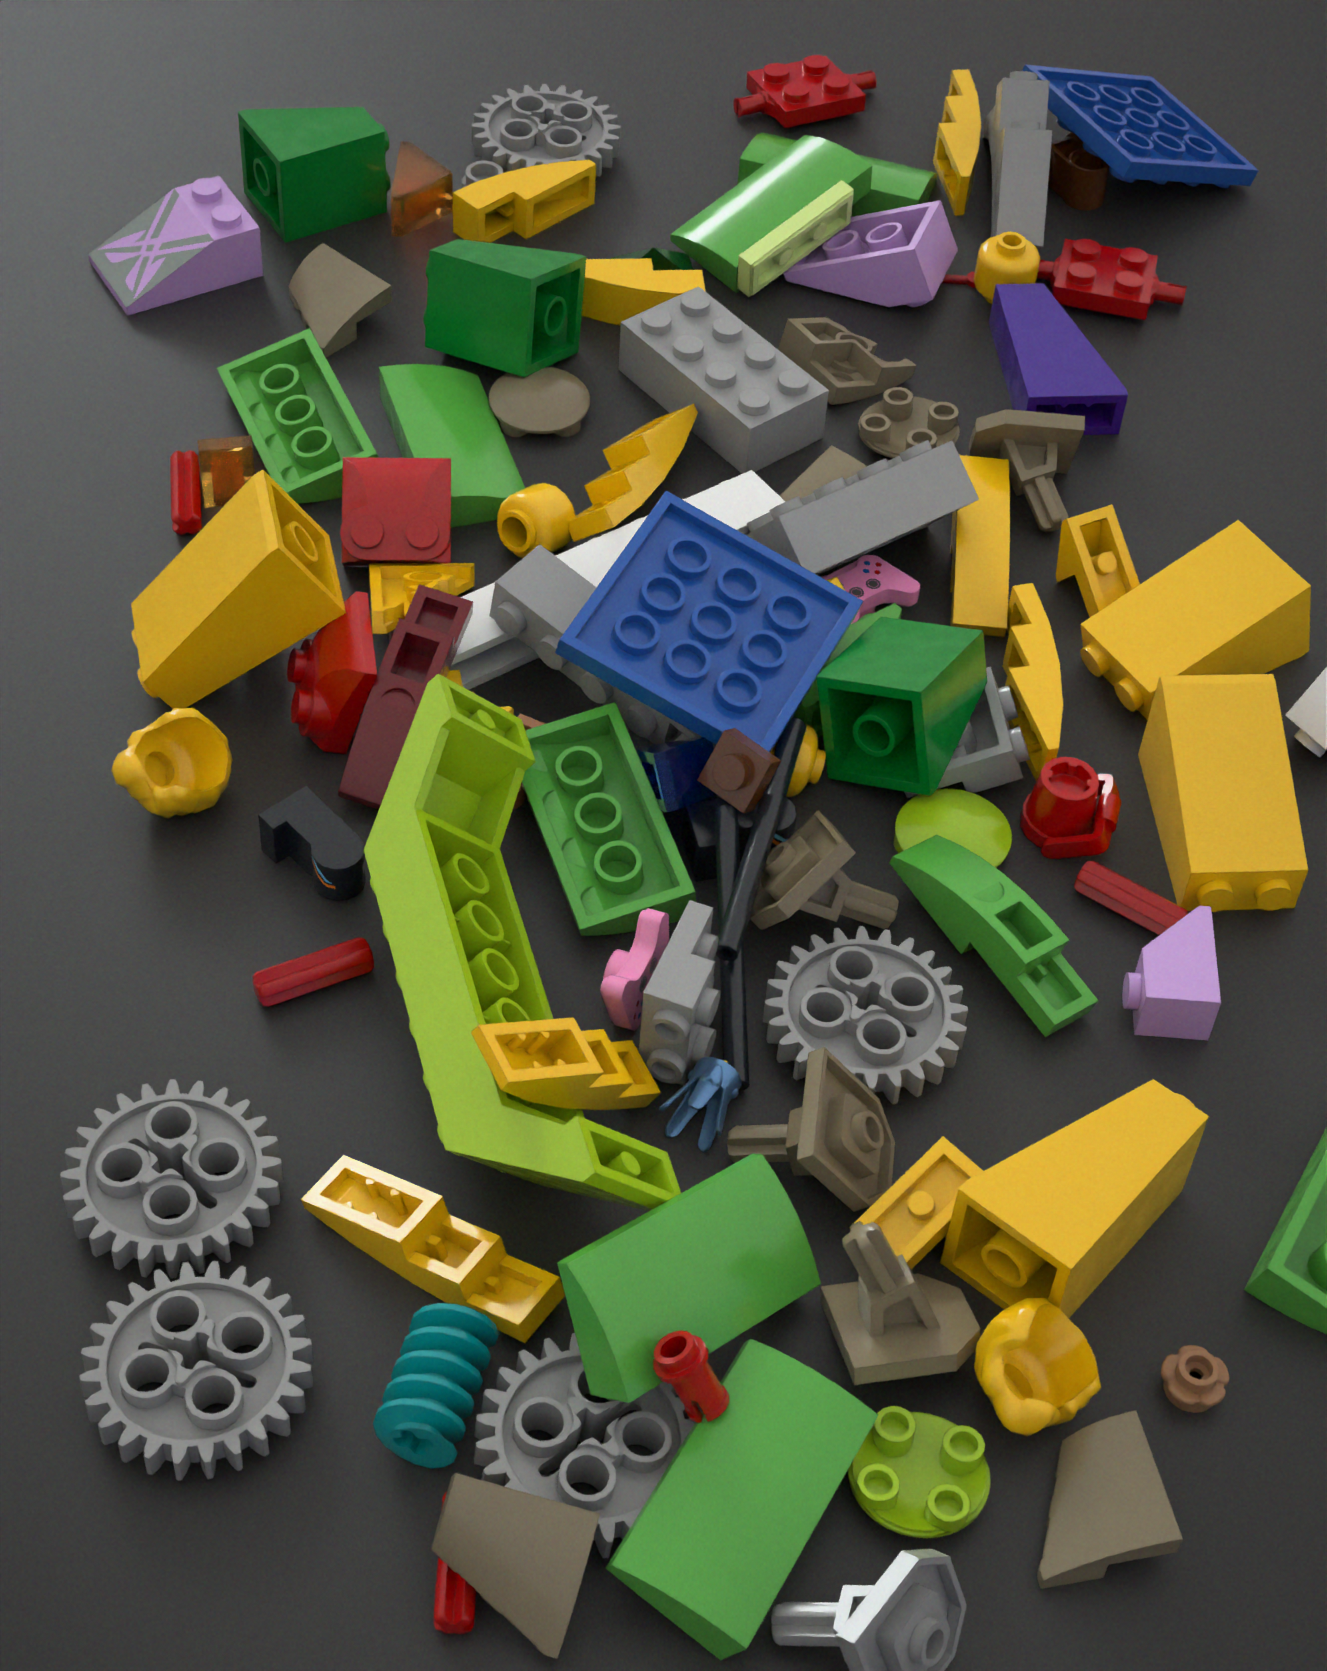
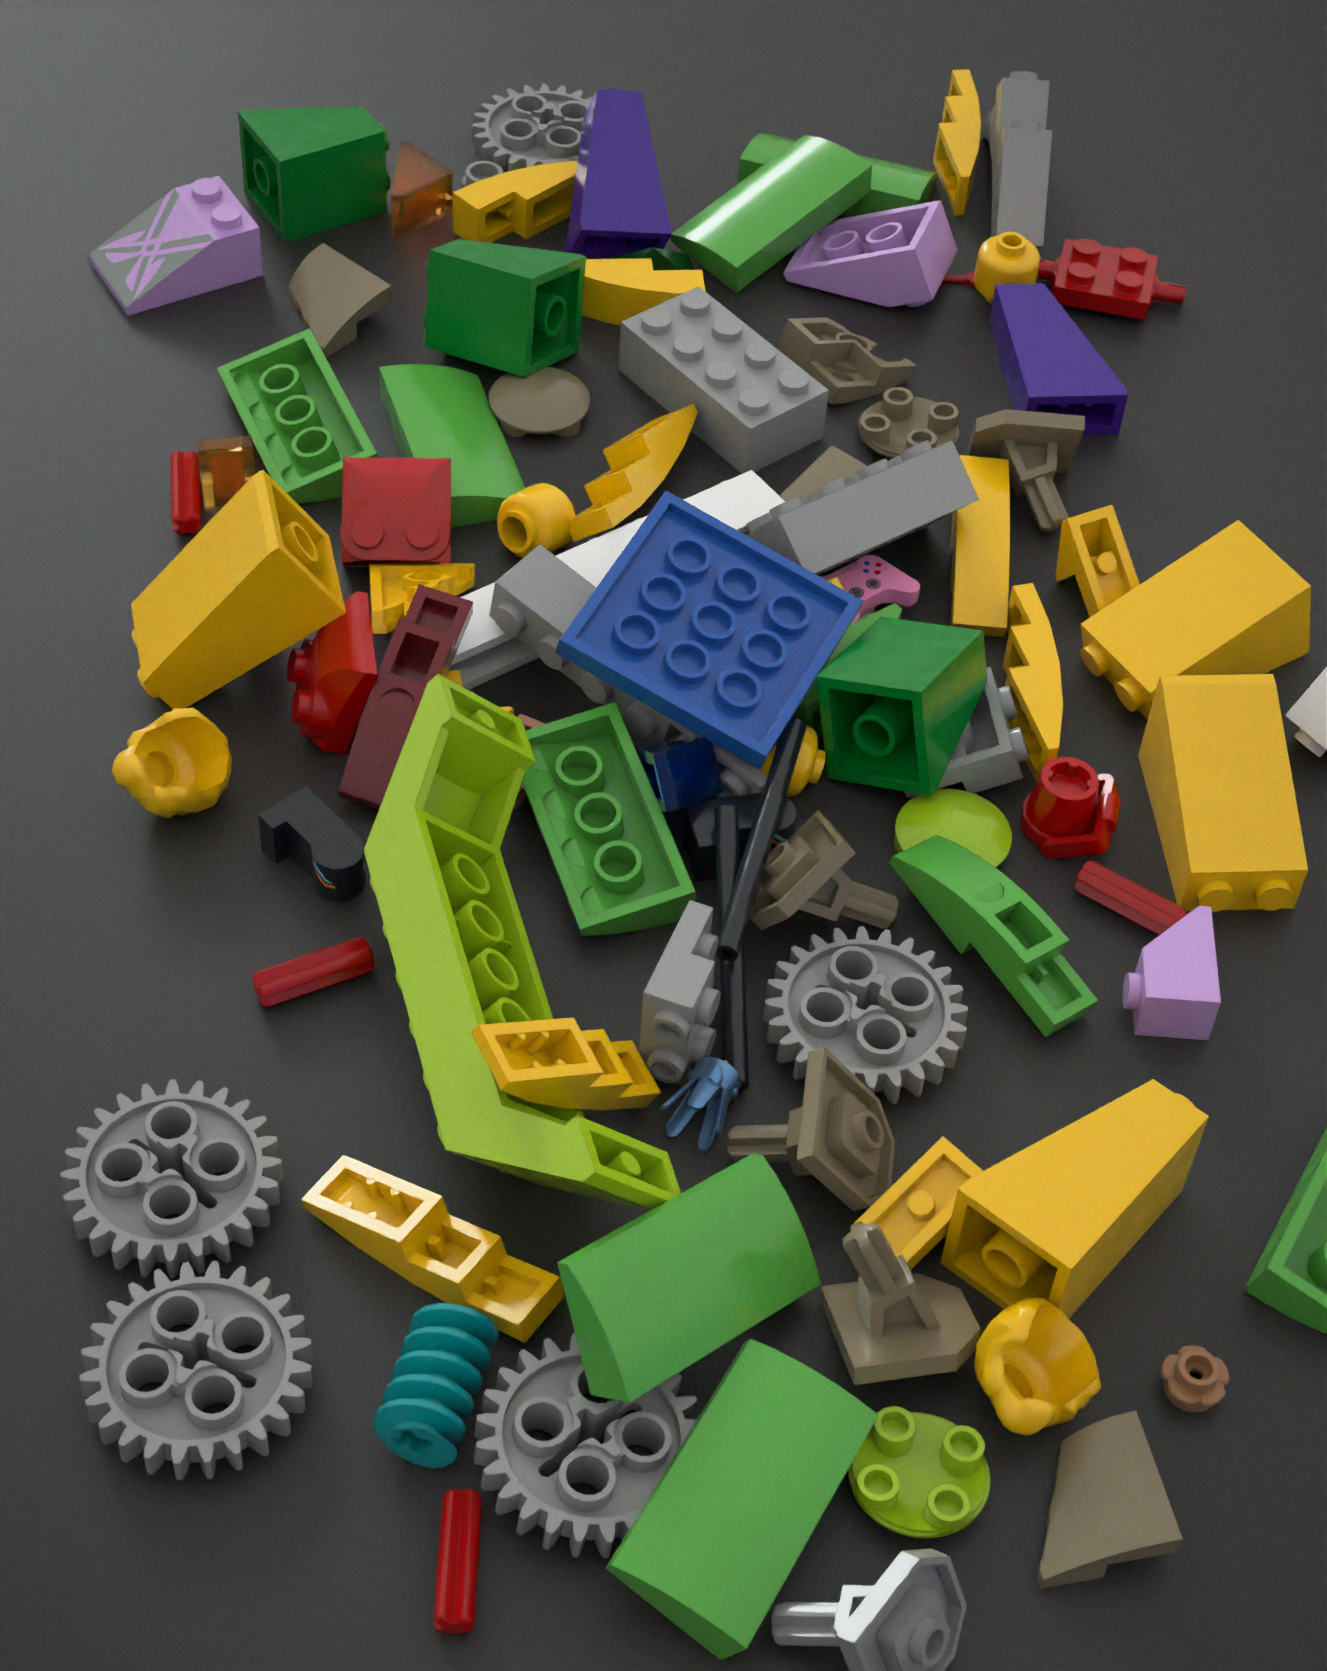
(517, 1553): dark tan slope -> none
(617, 181): none -> dark purple slope
(630, 972): bright pink piece -> none
(684, 1365): red pin -> none
(739, 770): reddish brown plate -> none
(795, 238): yellowish green tile -> none
(804, 91): red plate -> none
(1077, 174): reddish brown piece -> none
(1141, 129): blue plate -> none

